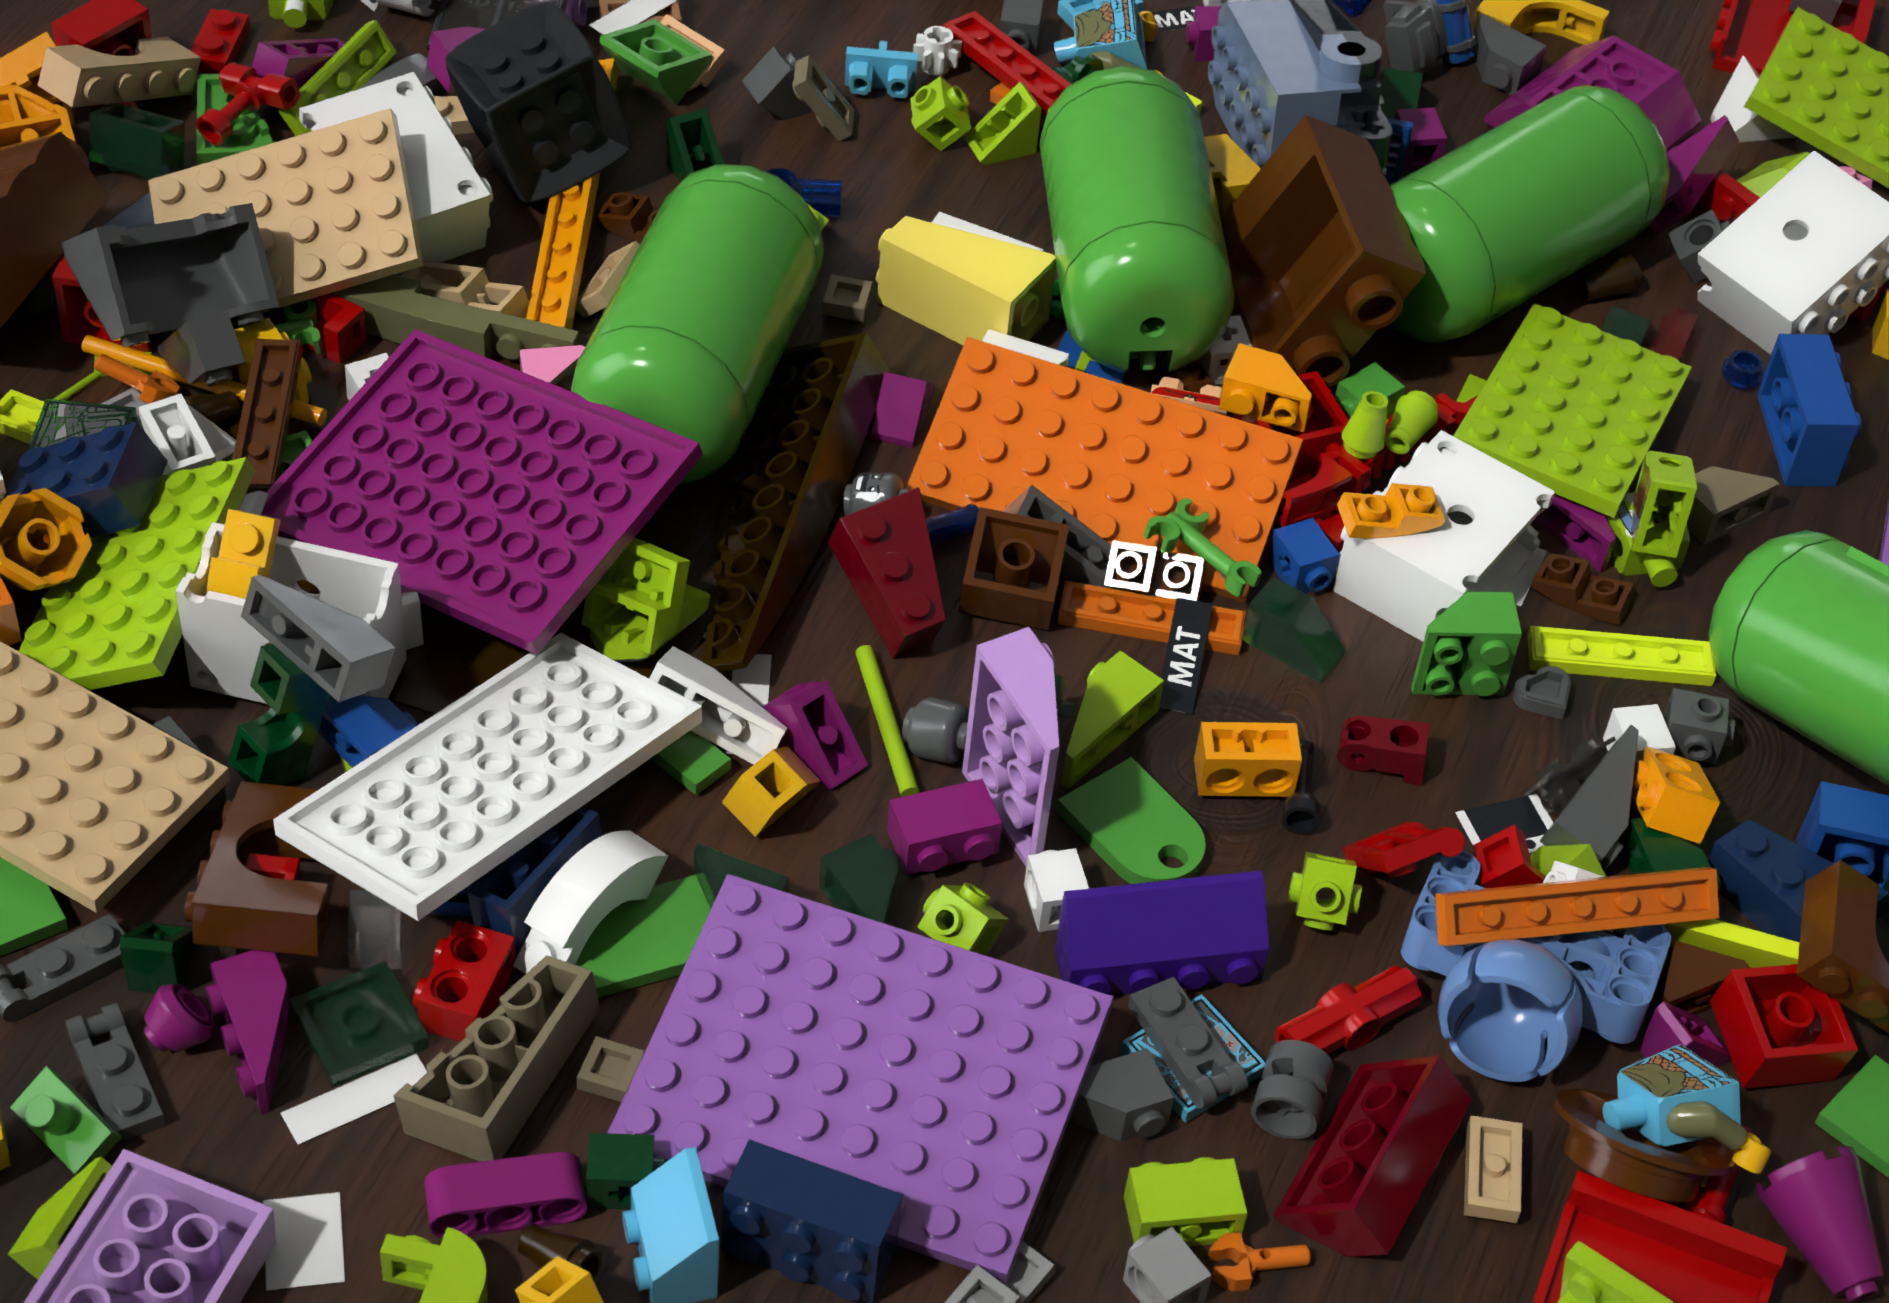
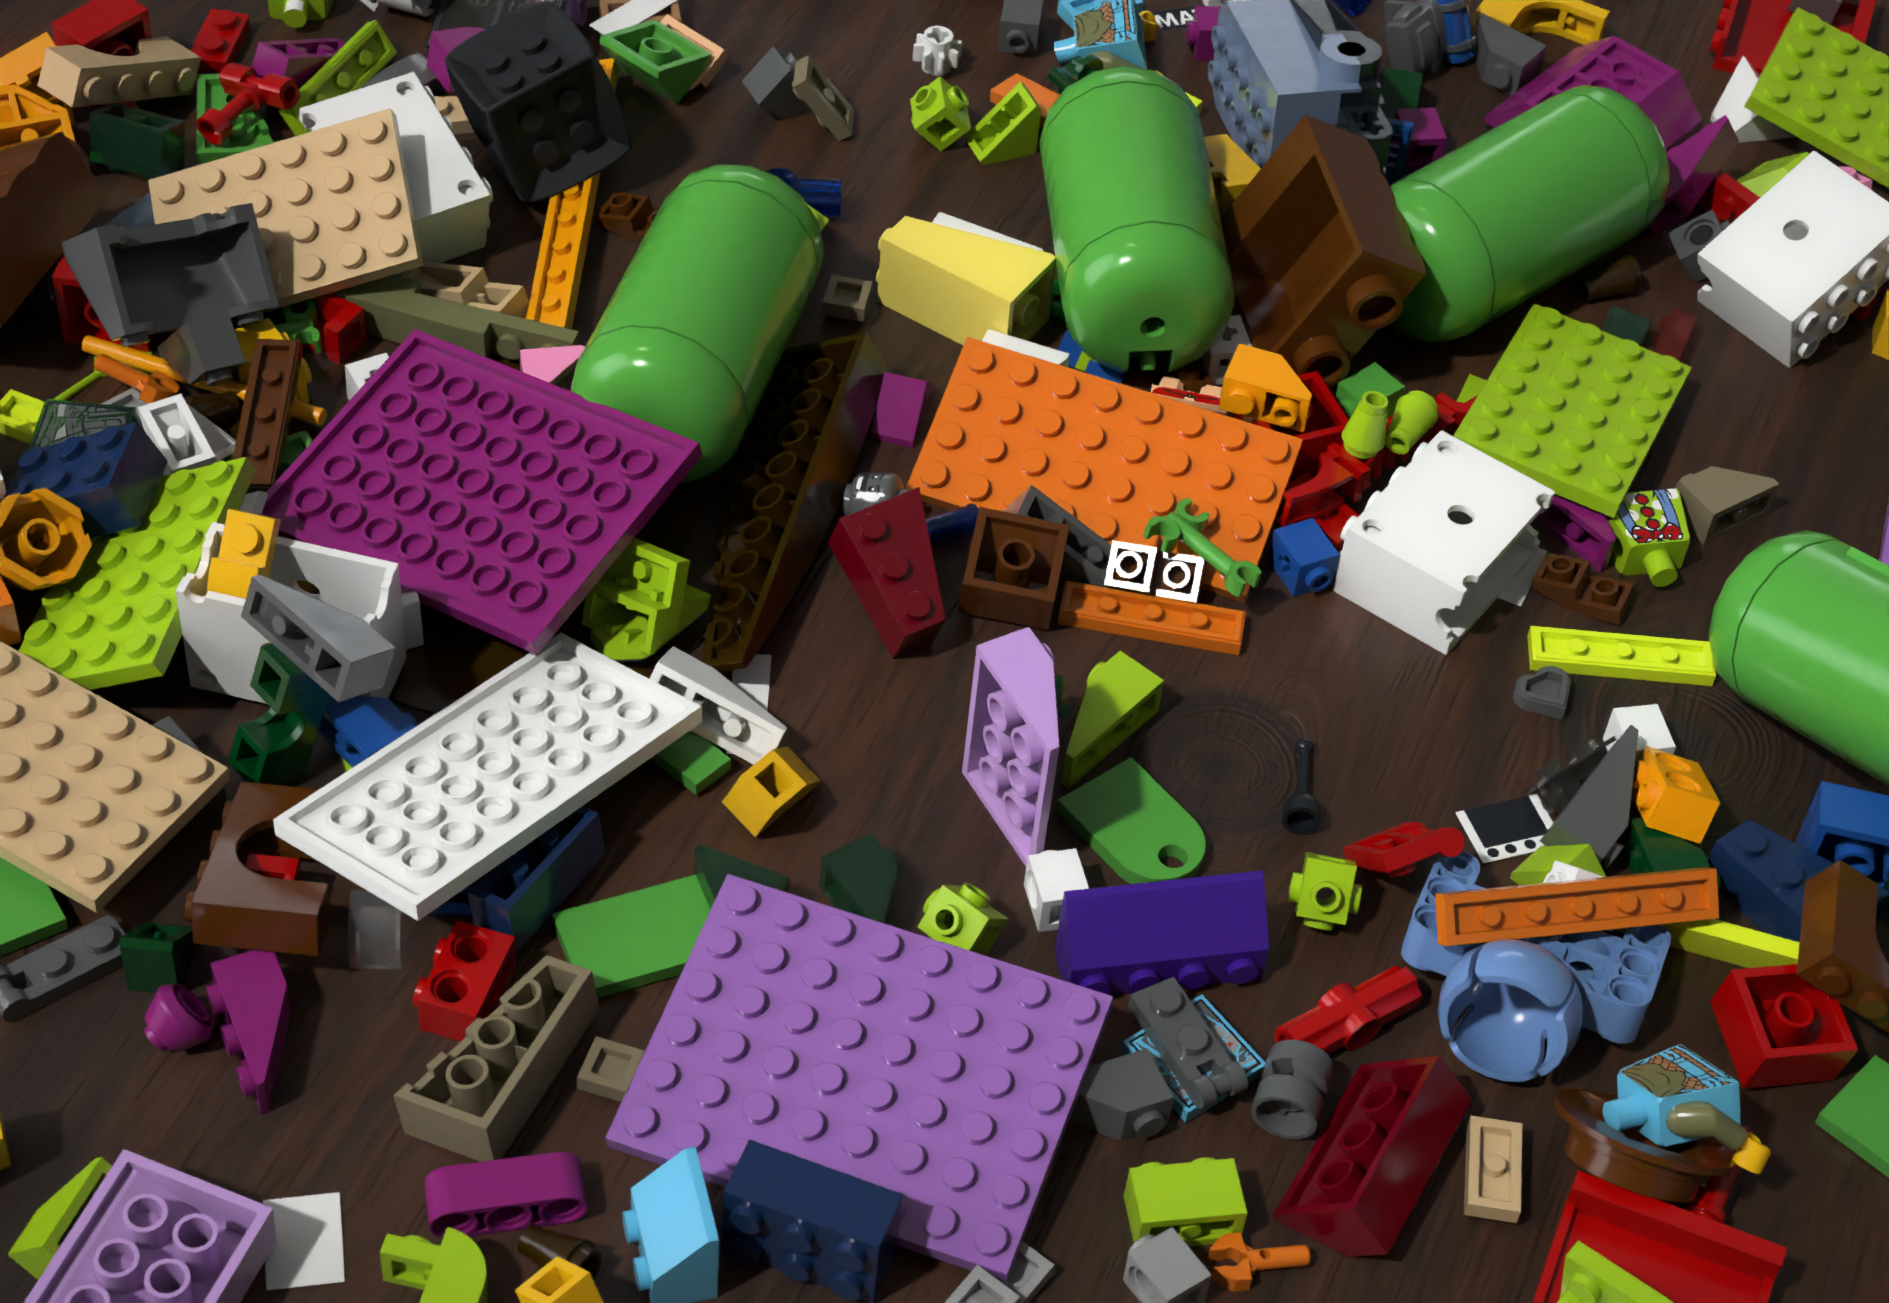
(65, 1120): bright green tile -> none
(115, 1073): dark grey plate -> none
(352, 1099): white sticker -> none
(359, 1024): clear green tile -> none
(584, 891): white arch -> none
(605, 281): tan plate -> none
(616, 1166): dark green brick -> none
(691, 144): dark green slope -> none
(818, 732): magenta slope -> none
(880, 69): medium azure hips -> none
(886, 721): lime bar -> none
(936, 730): dark grey head -> none
(944, 826): magenta brick -> none
(1006, 58): red plate -> none
(1185, 654): black sticker -> none
(1247, 759): light orange brick -> none
(1292, 630): clear green slope -> none
(1385, 746): dark red leg -> none
(1399, 513): light orange slope -> none
(1470, 647): bright green slope -> none
(1506, 860): red panel -> none
(1664, 486): lime torso -> none
(1674, 1027): magenta slope -> none
(1694, 977): reddish brown slope -> none
(1698, 725): dark grey brick -> none
(1743, 369): clear blue plate -> none
(1808, 410): blue brick -> none
(1828, 1220): magenta cone -> none

